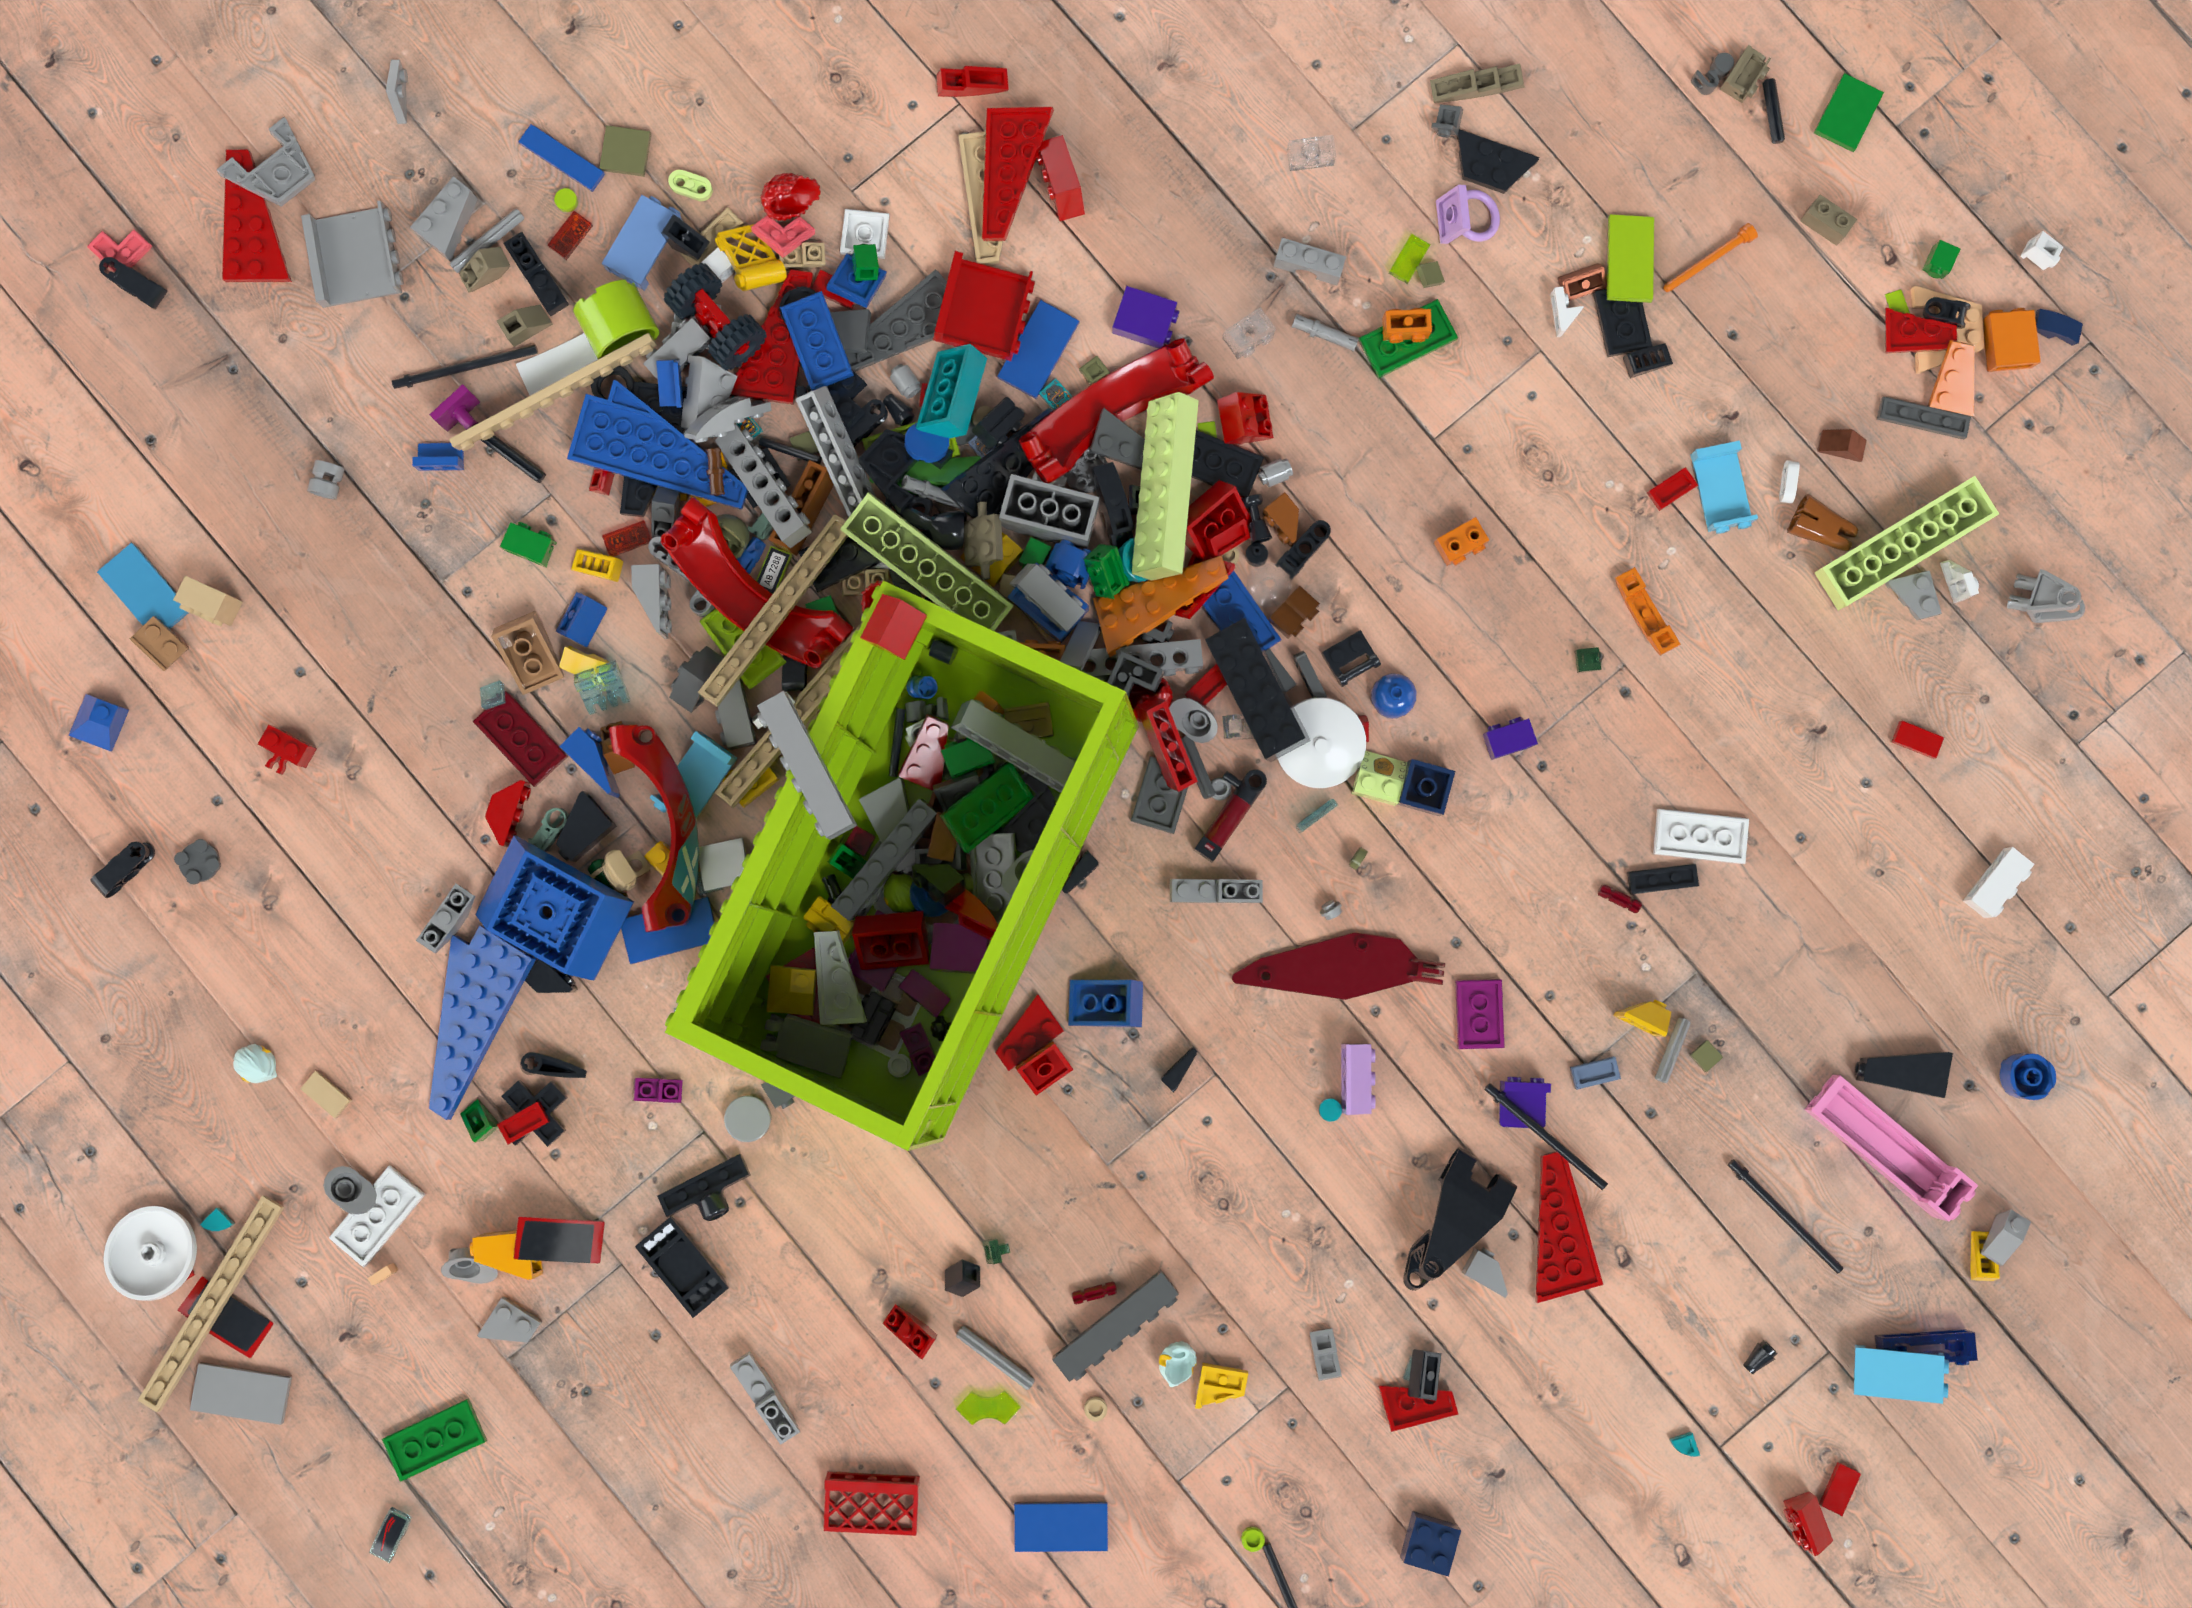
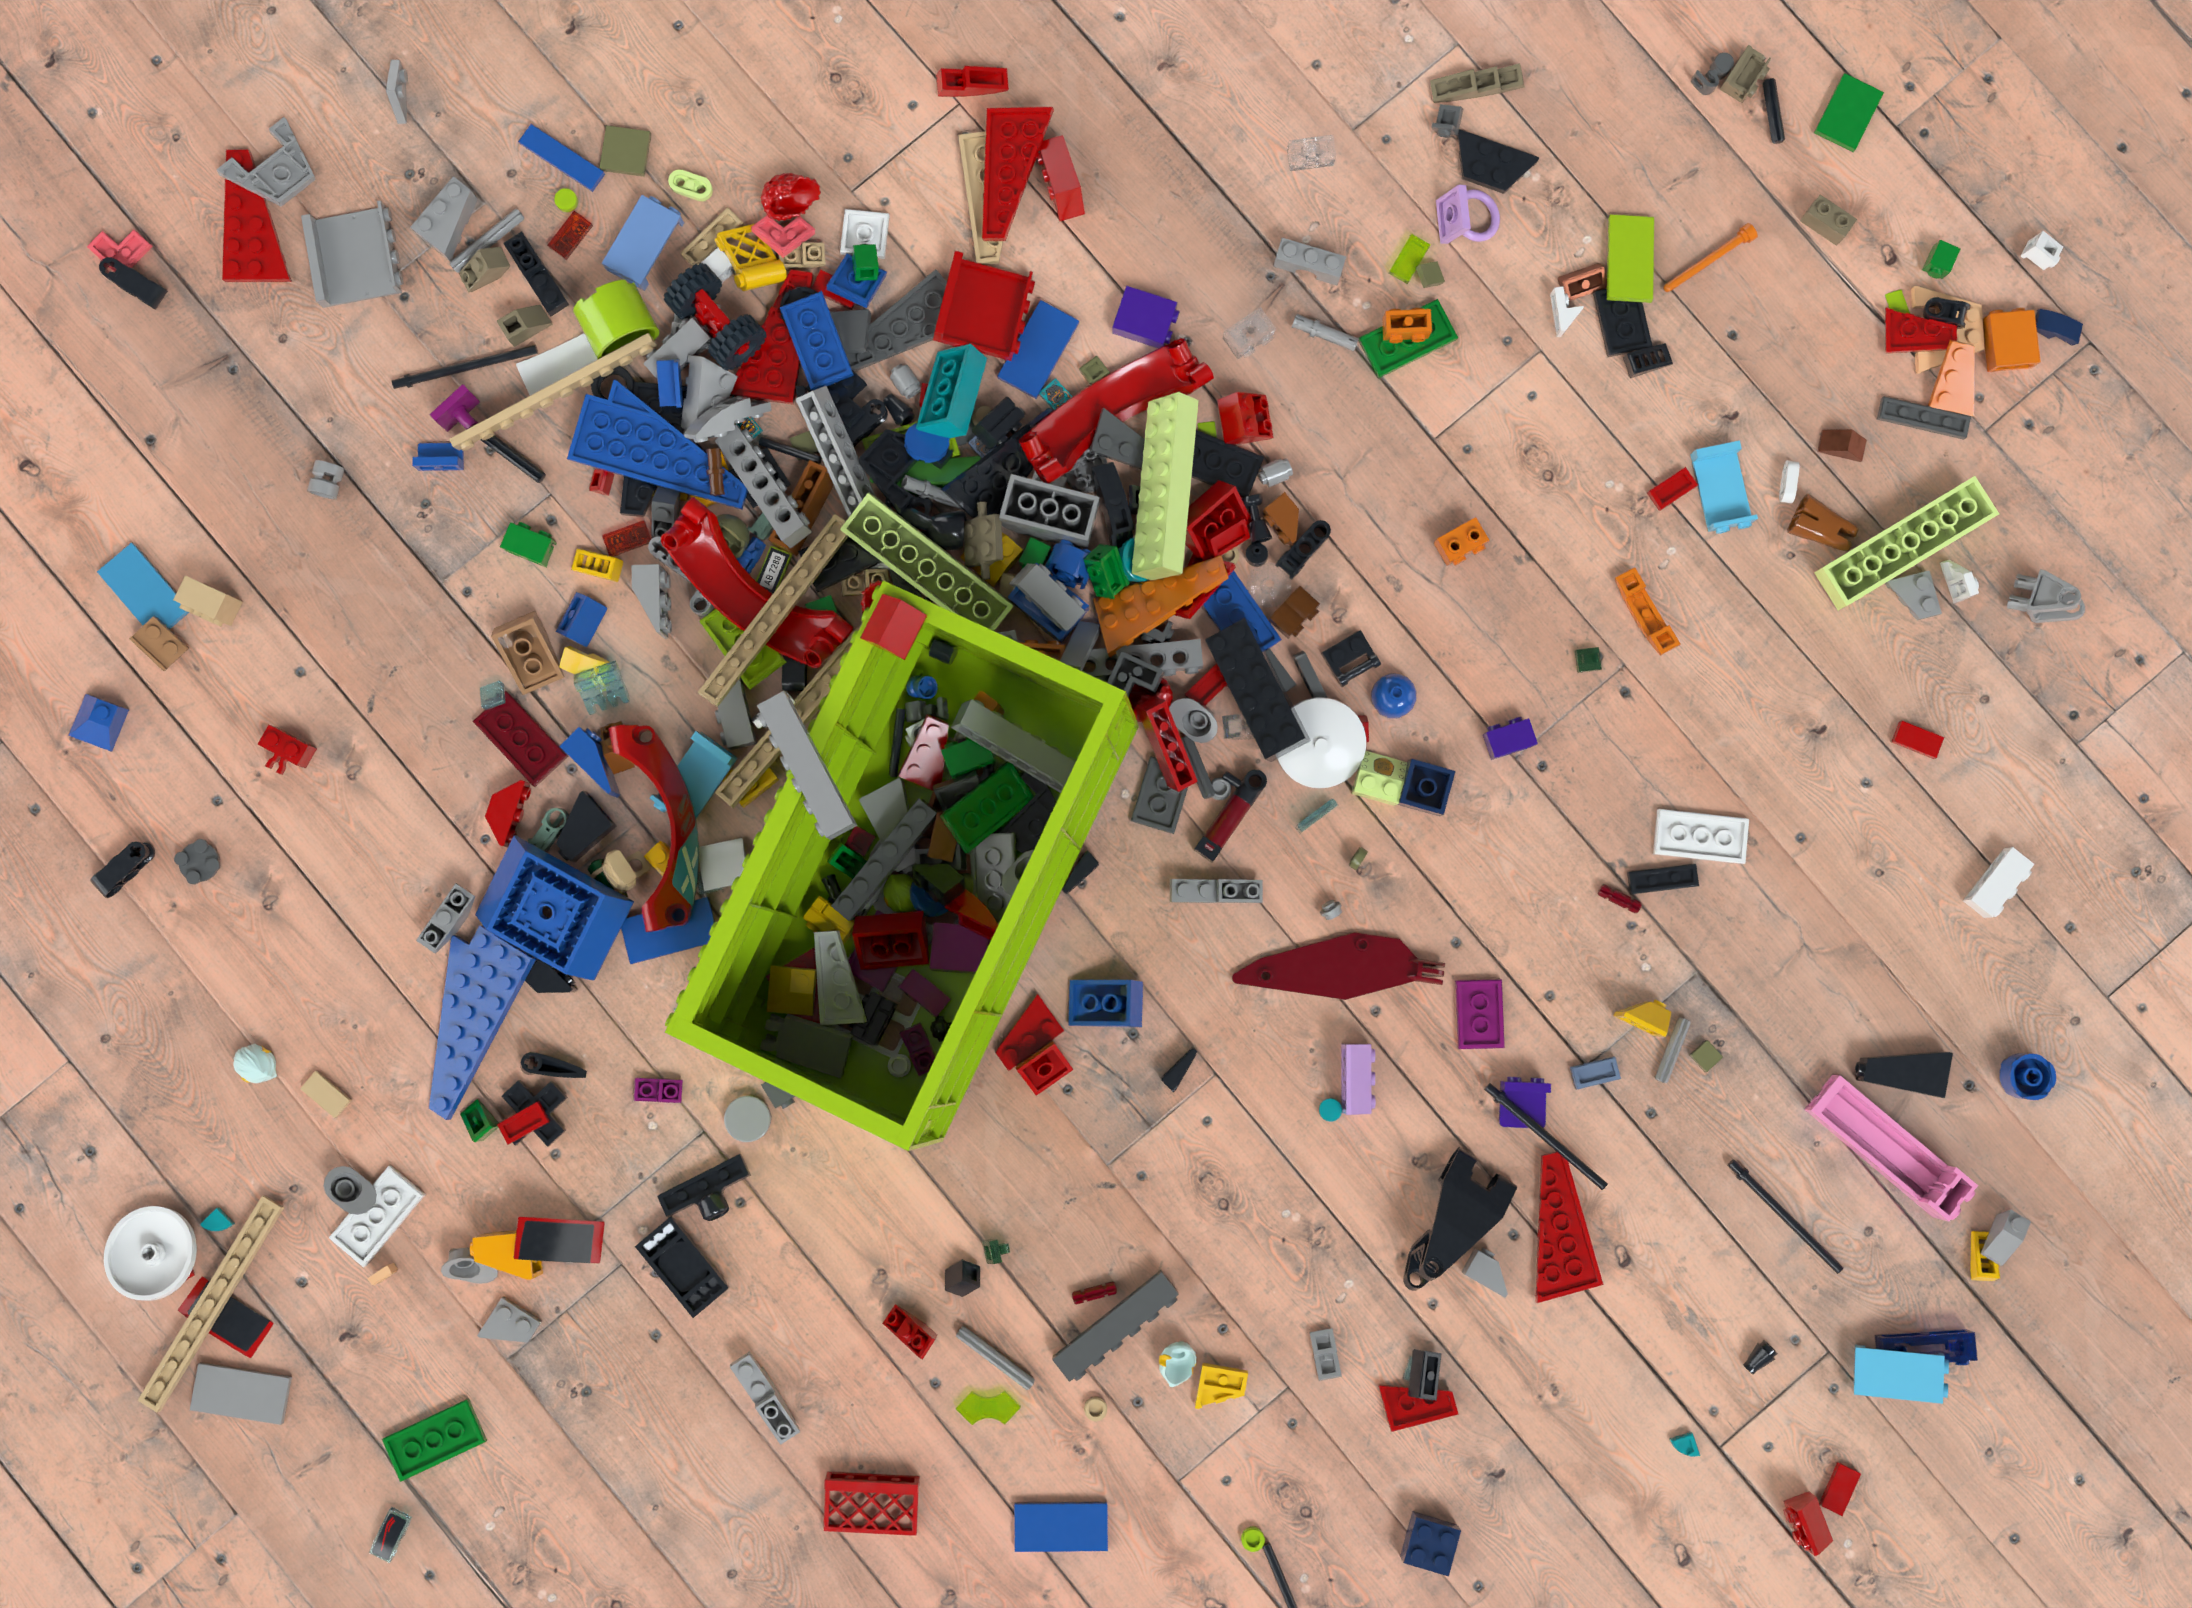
(684, 238): black slope -> none
(692, 677): dark grey brick -> none
(1033, 718): medium nougat plate -> none

